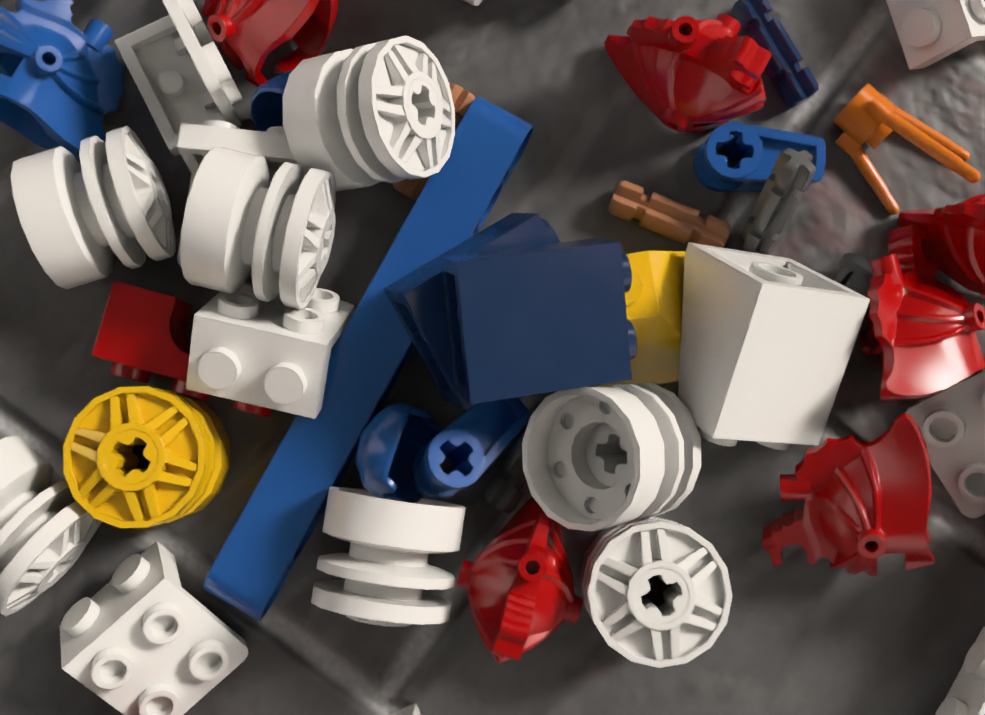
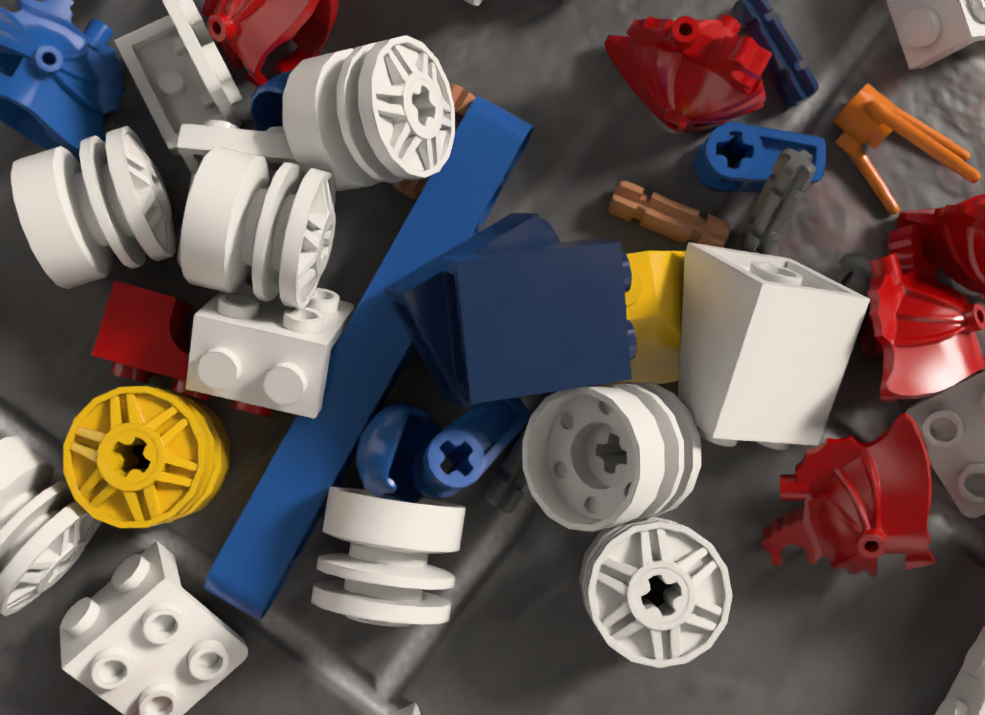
(521, 585): red helmet -> none

